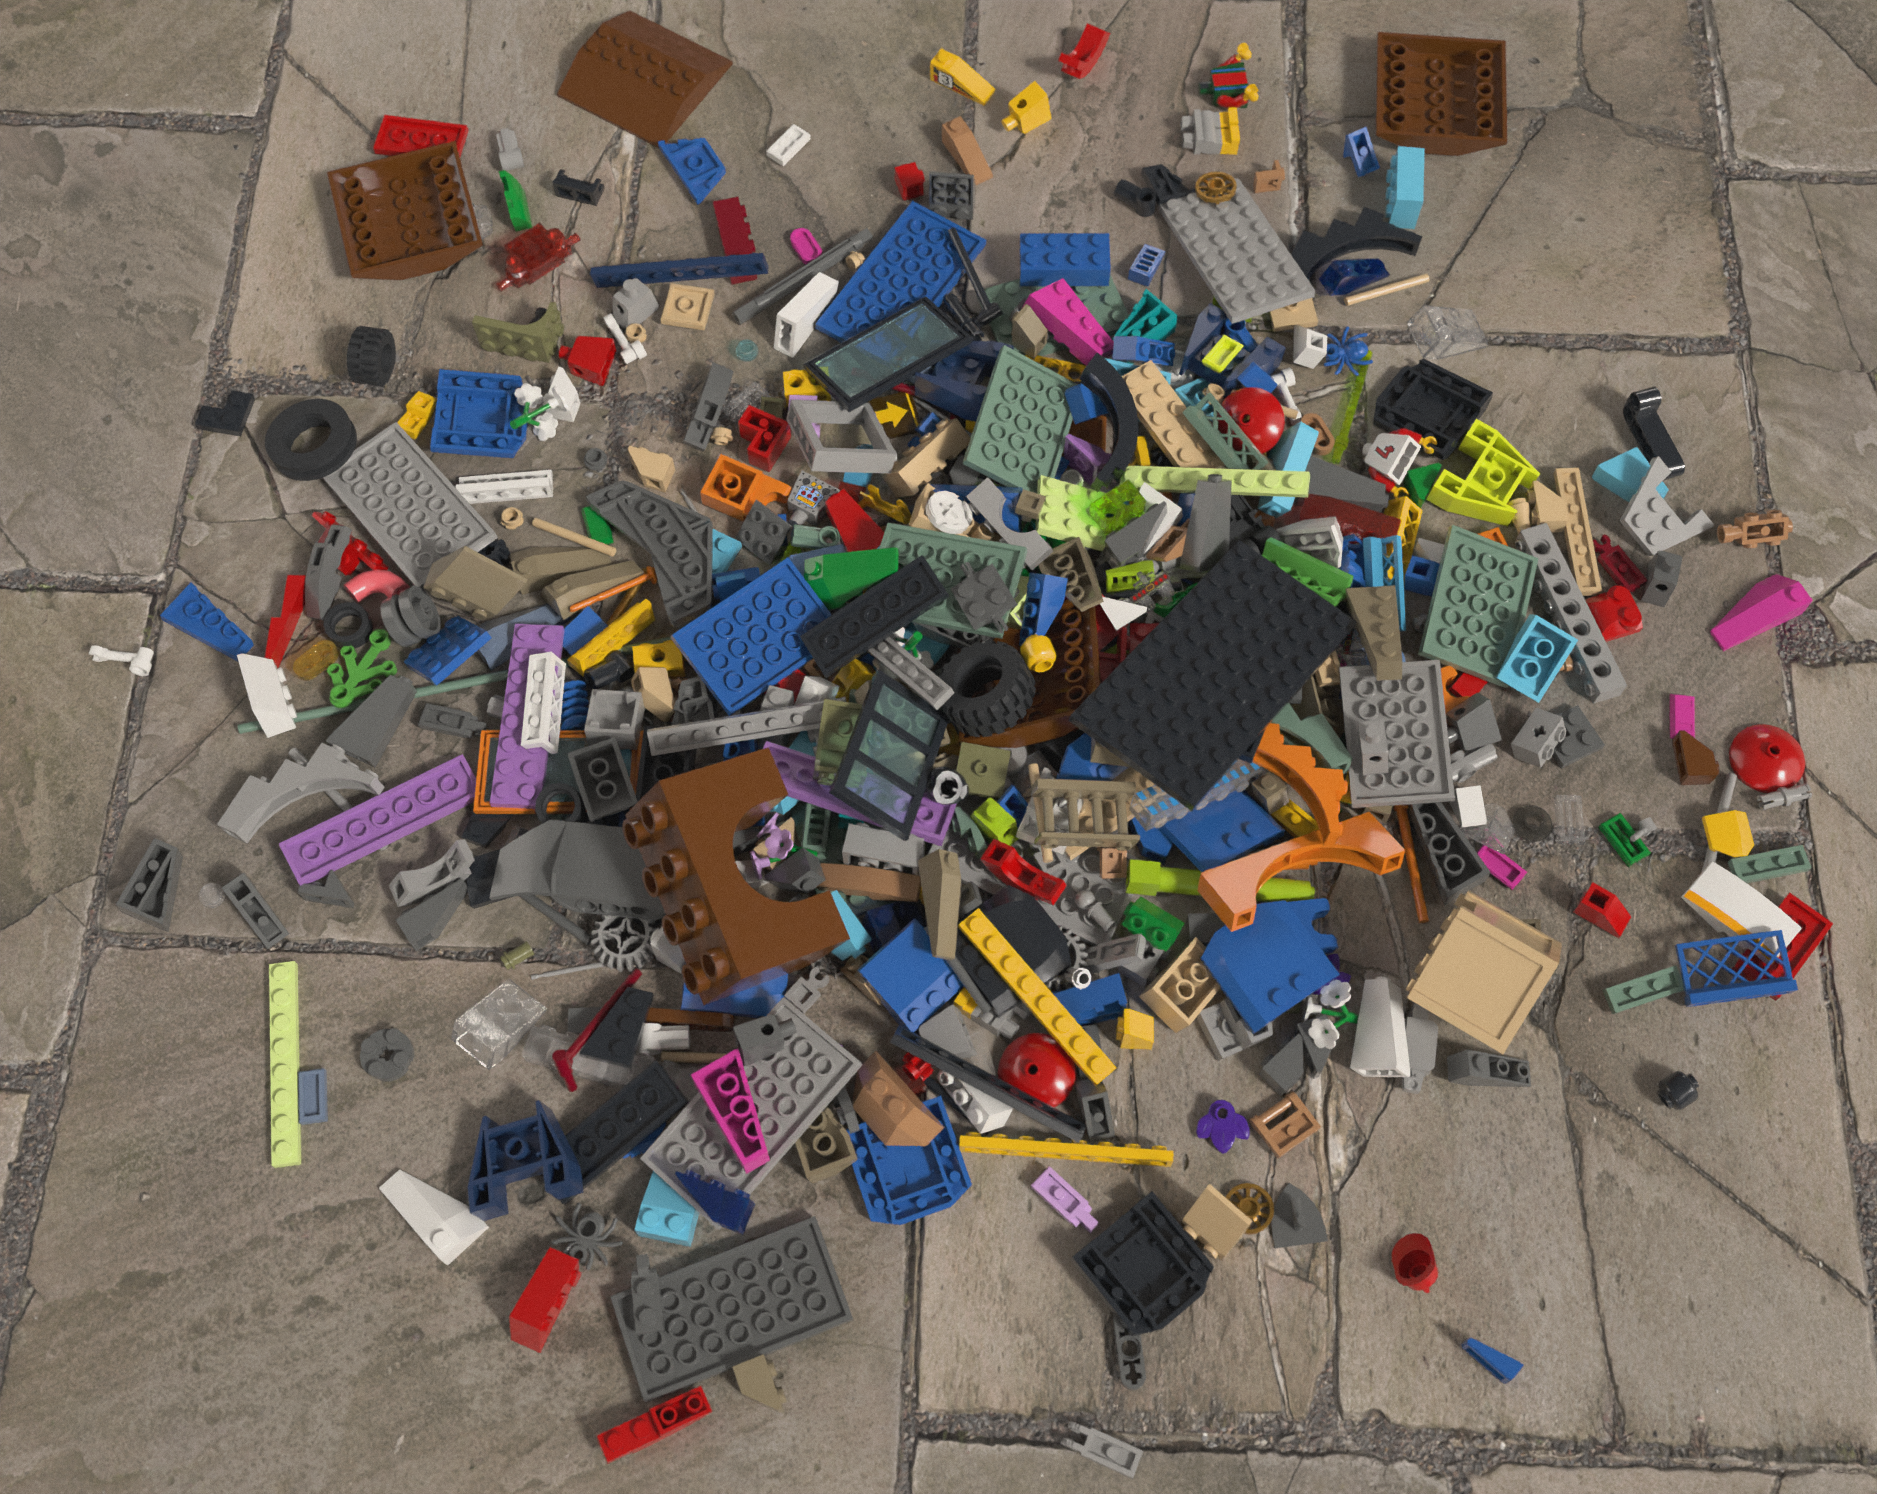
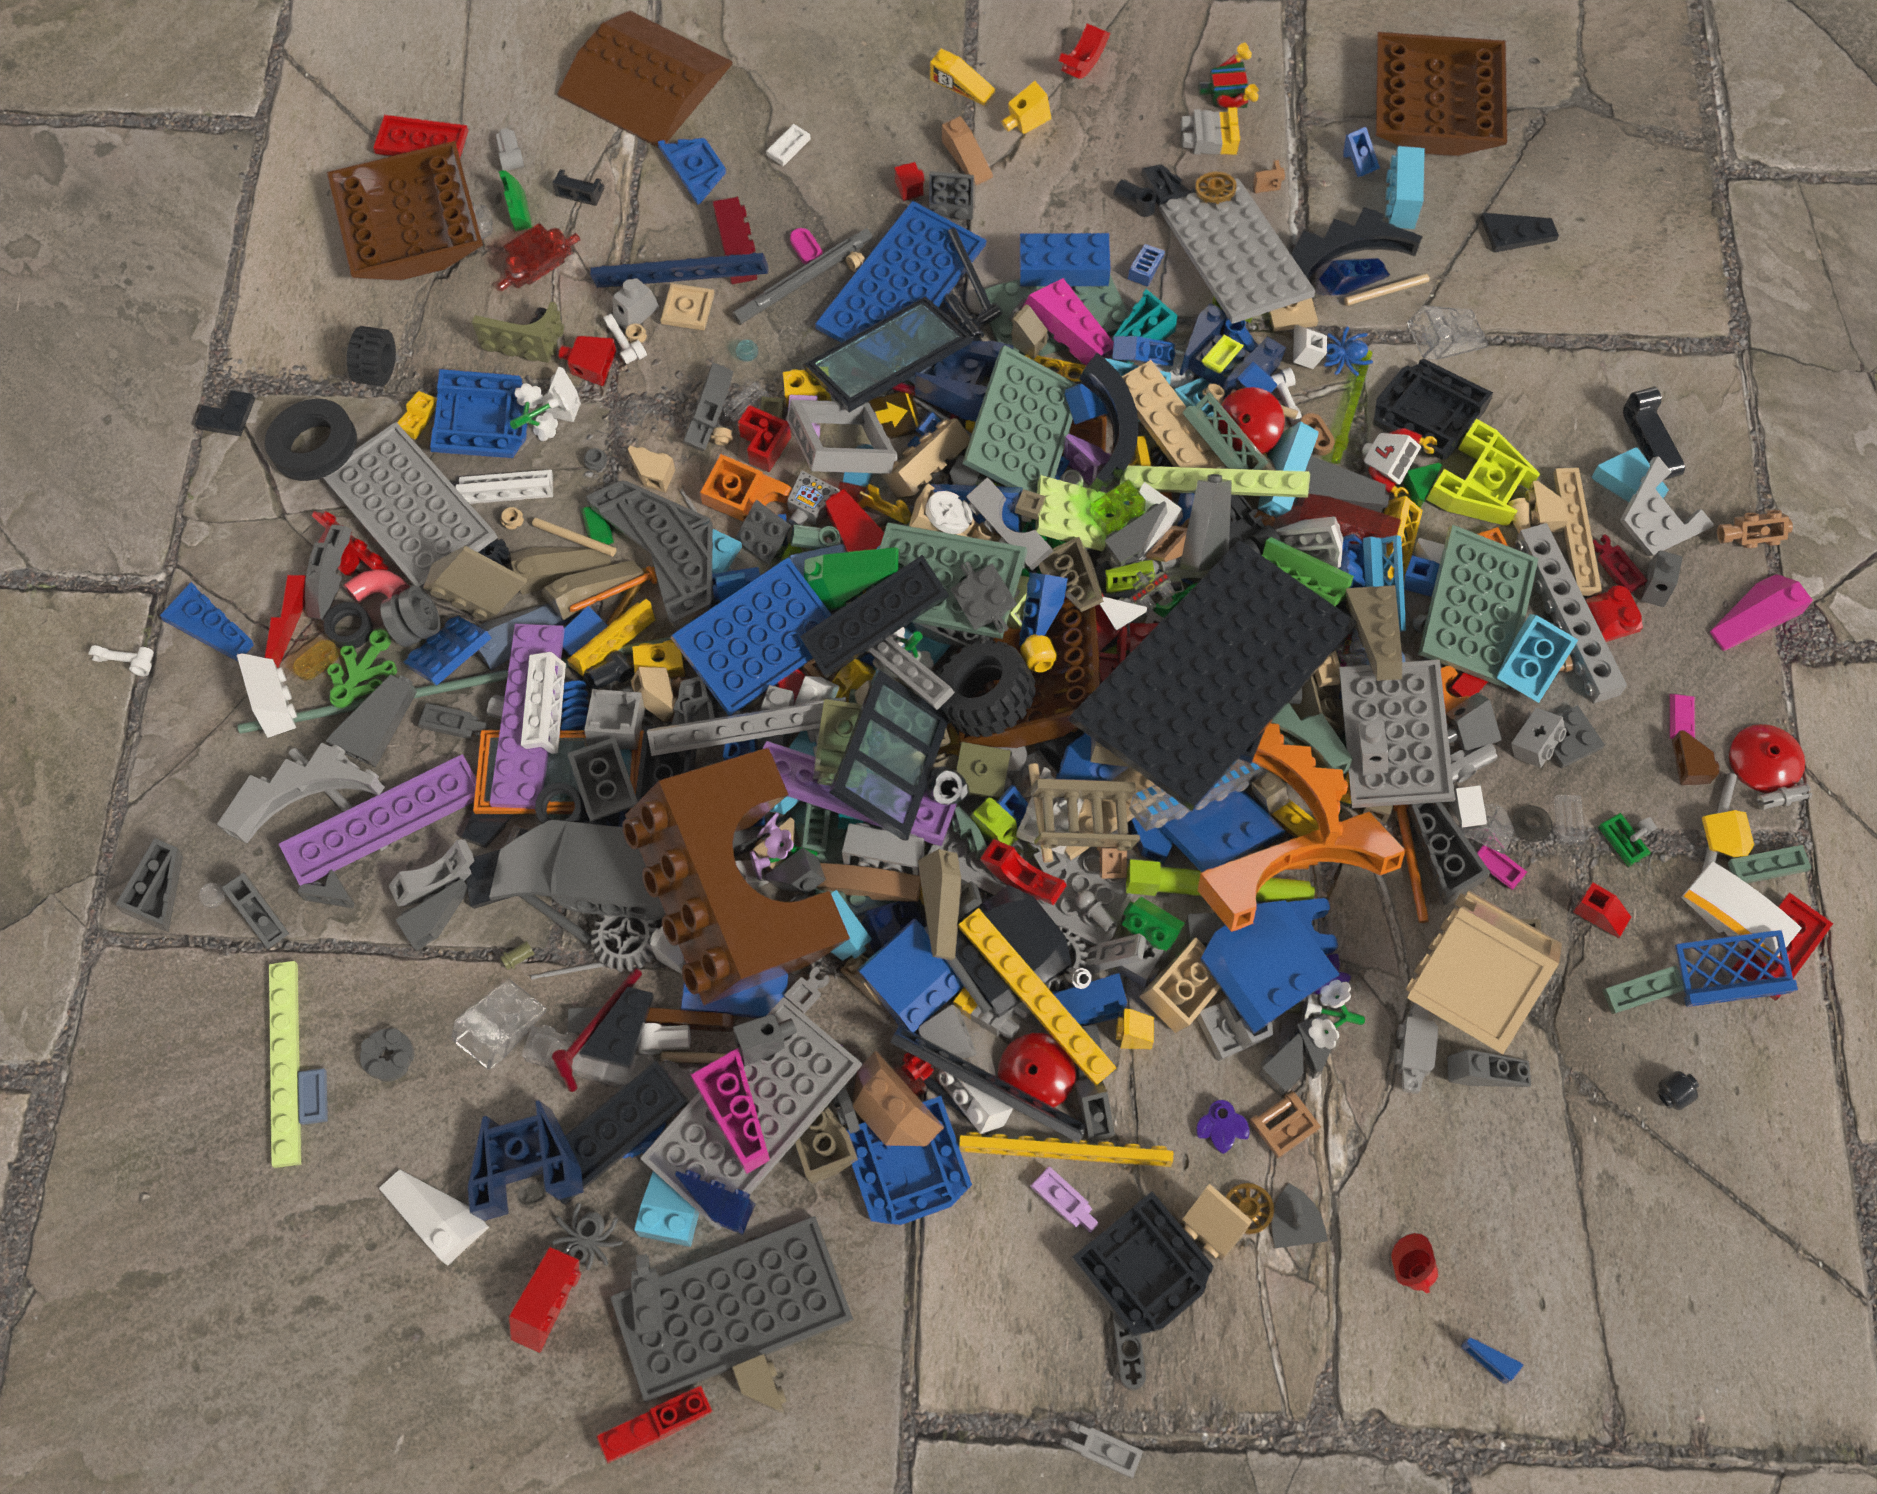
(799, 316): white slope -> none
(1381, 1033): white slope -> none
(1517, 231): none -> black wing

